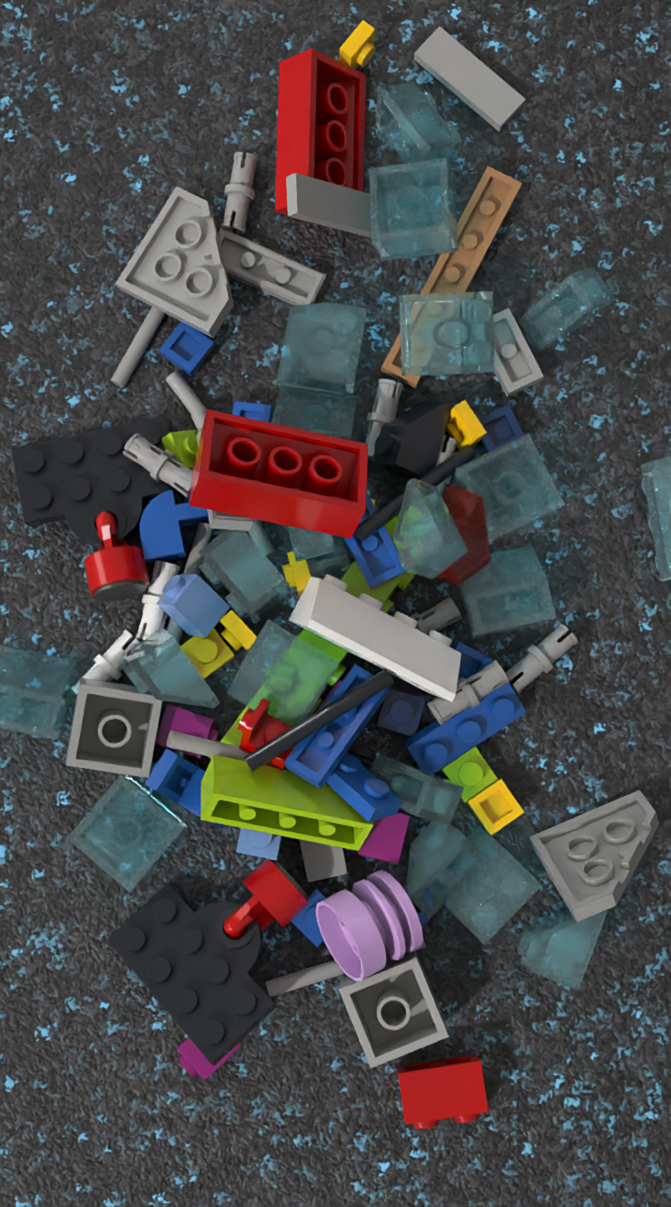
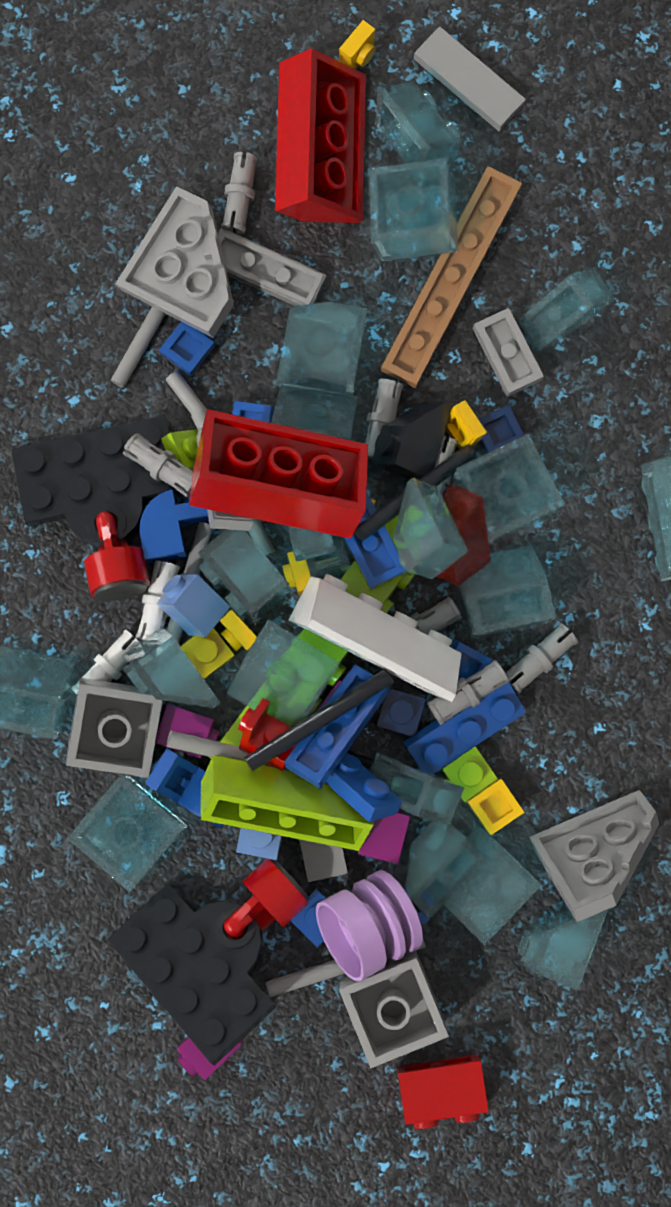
(328, 204): light grey tile -> none
(447, 333): clear light blue slope -> none

